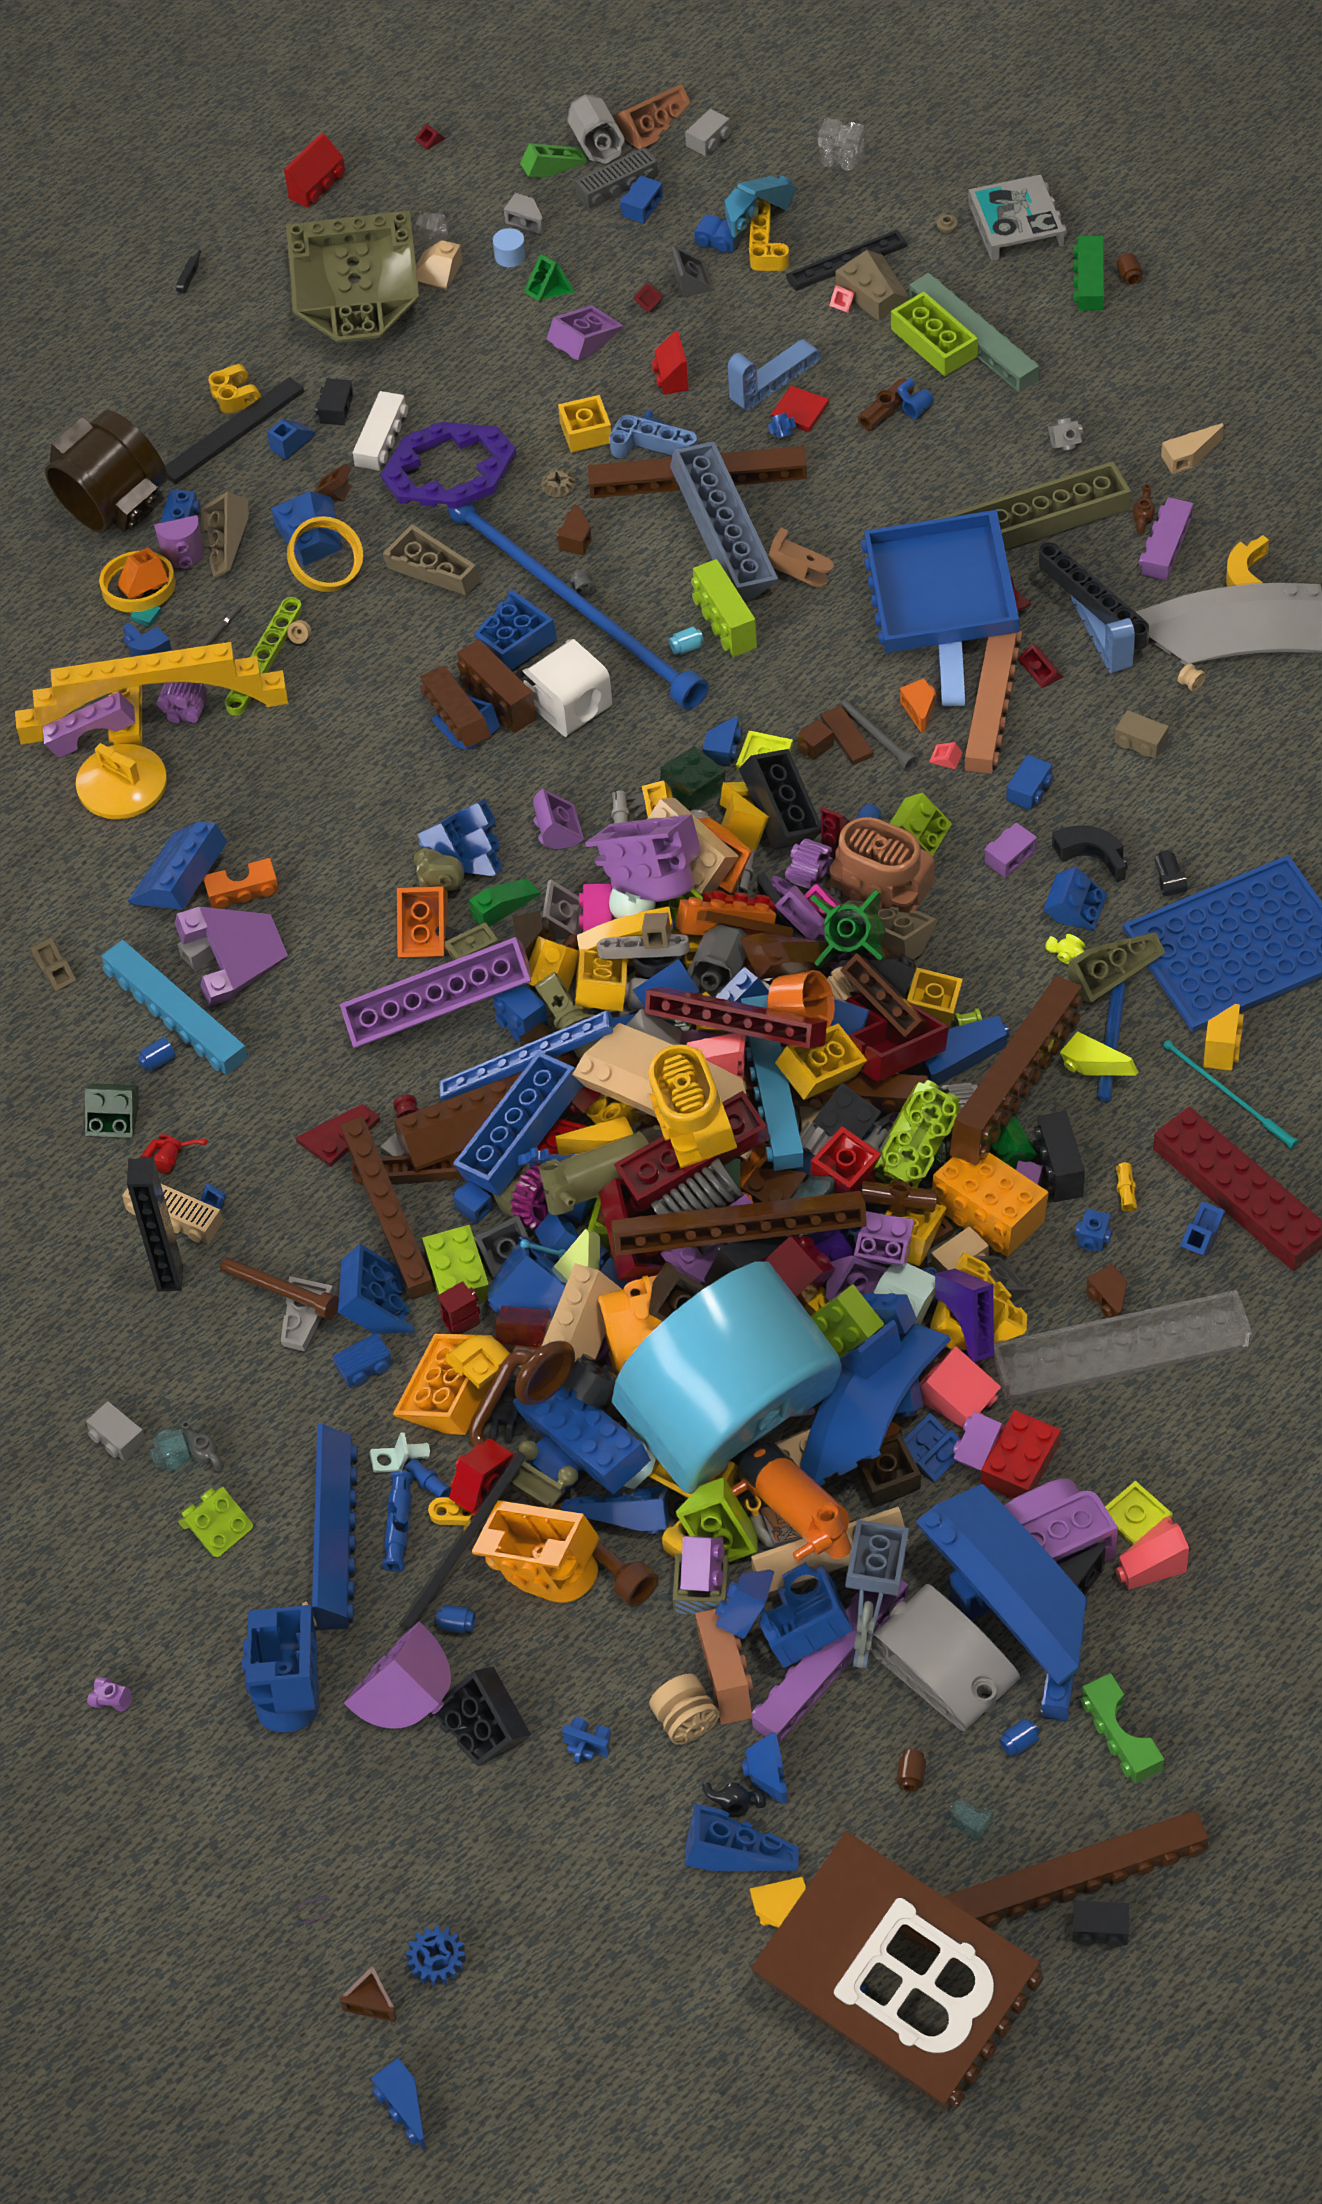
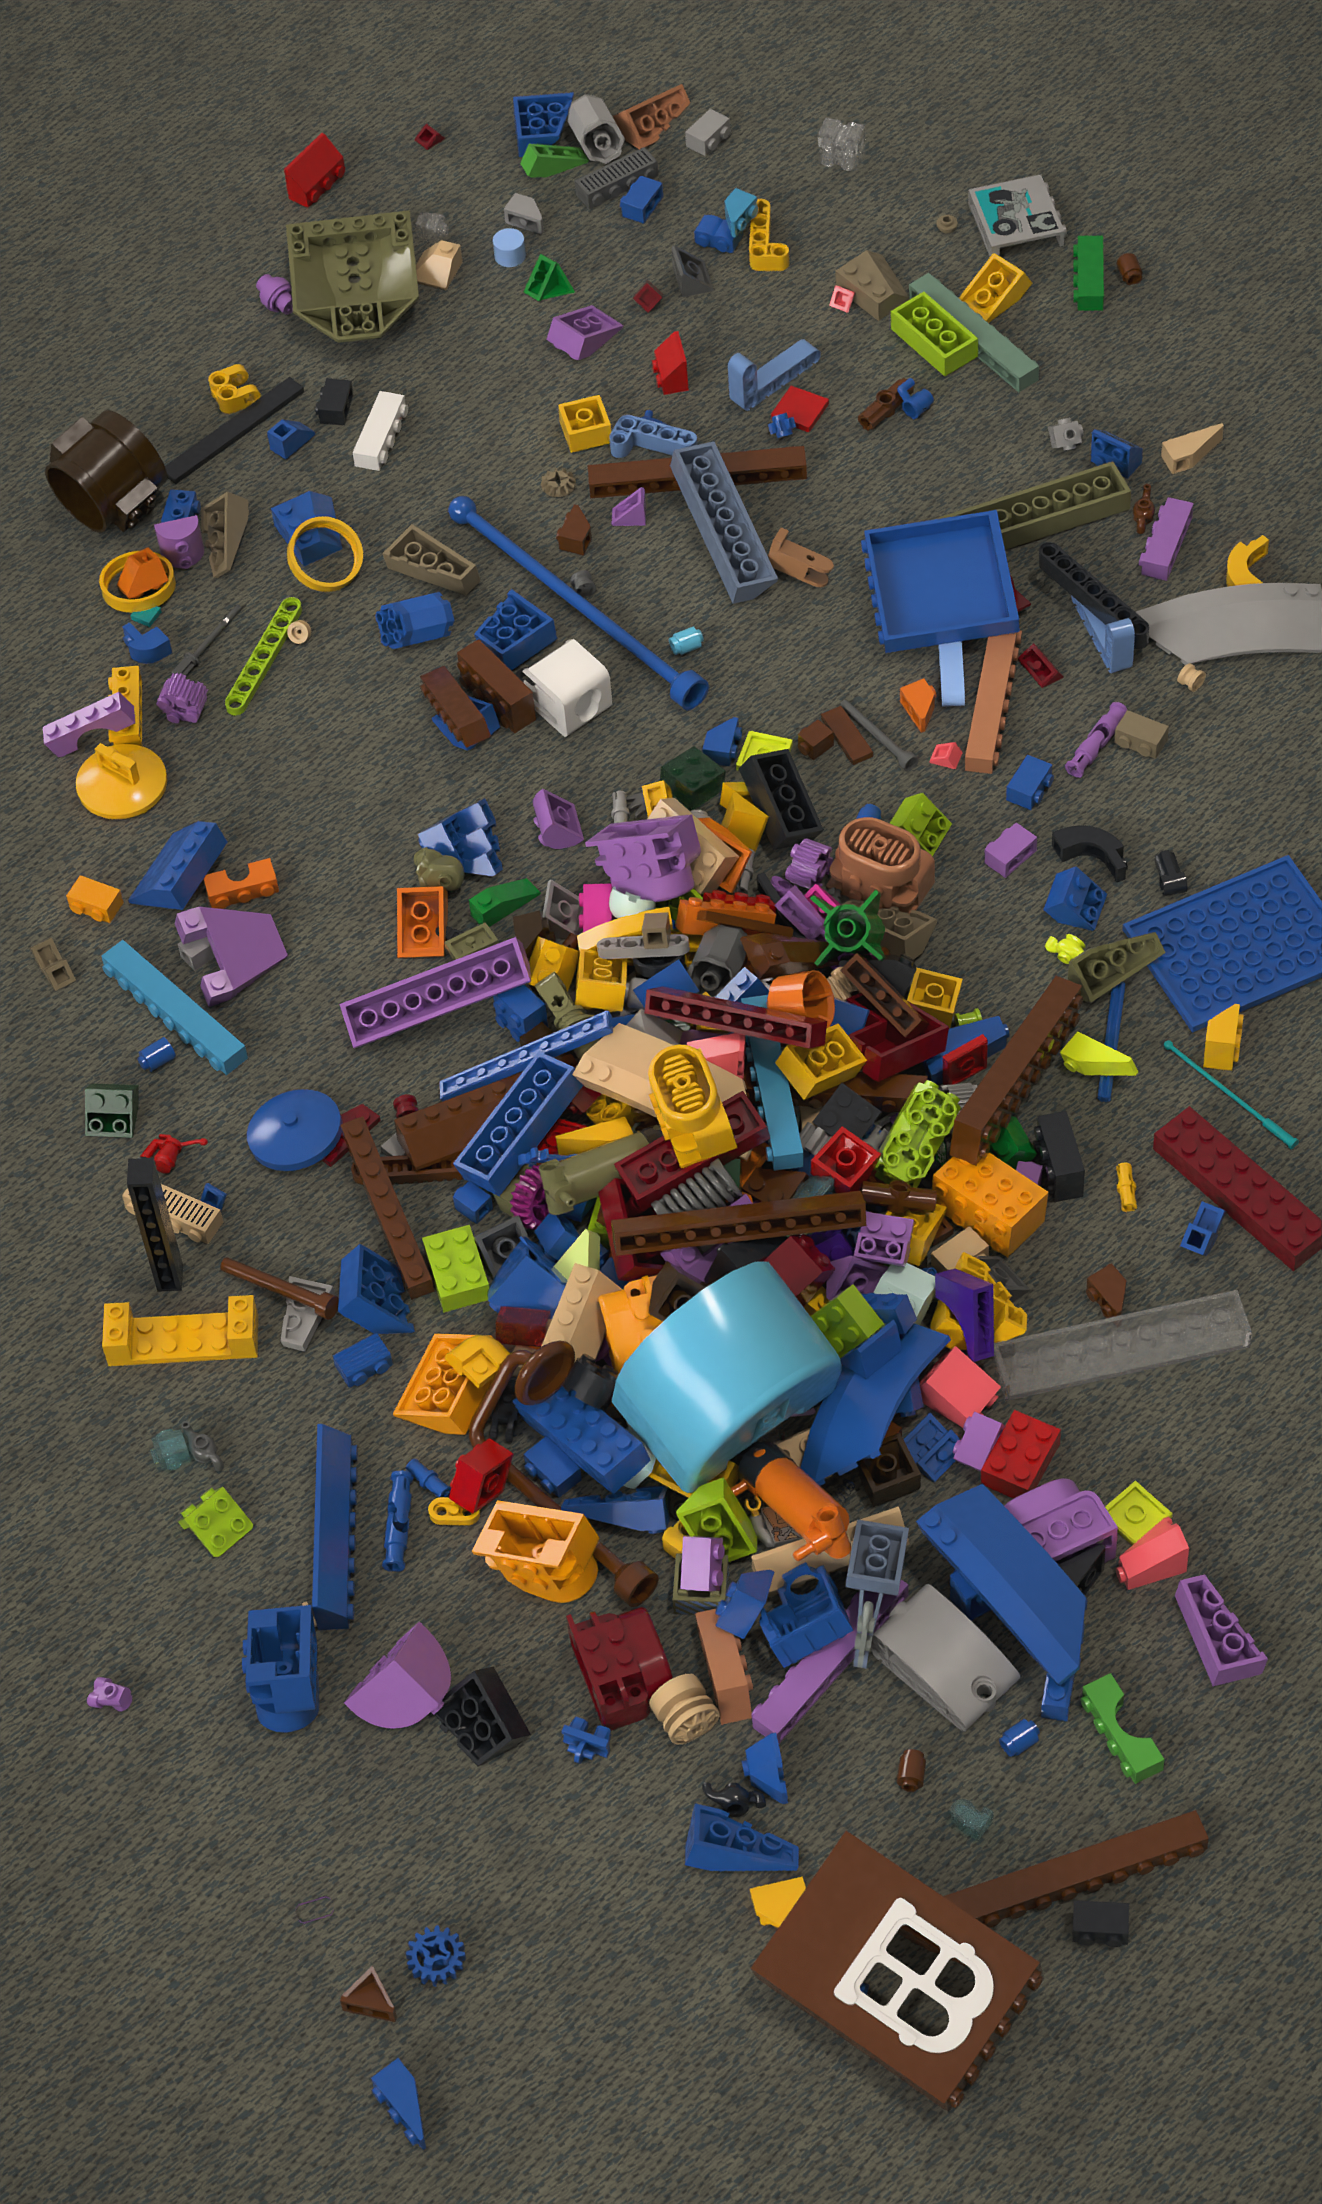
(94, 899): none -> light orange brick
(115, 1431): light grey brick -> none
(180, 1336): none -> yellow plate
(188, 273): black piece -> none
(204, 664): yellow arch -> none
(275, 293): none -> medium lavender piece
(294, 1130): none -> blue dish
(335, 483): reddish brown slope -> none
(399, 1455): light aqua bracket -> none
(414, 620): none -> blue brick
(456, 1619): blue brick -> none
(459, 1308): dark red piece -> none
(462, 1540): black tile -> none
(463, 436): dark purple plate -> none
(526, 1244): dark azure hinge -> none
(538, 1485): olive gear -> none
(540, 118): none -> blue wedge
(620, 1664): none -> dark red brick
(631, 510): none -> medium lavender slope
(724, 608): lime brick -> none
(771, 190): dark azure wedge -> none
(826, 267): black tile -> none
(831, 827): dark red slope -> none
(965, 1061): none -> red tile
(995, 288): none -> yellow slope
(1089, 748): none -> medium lavender piece
(1094, 1230): blue brick -> none
(1111, 448): none -> blue slope
(1220, 1640): none -> medium lavender wedge

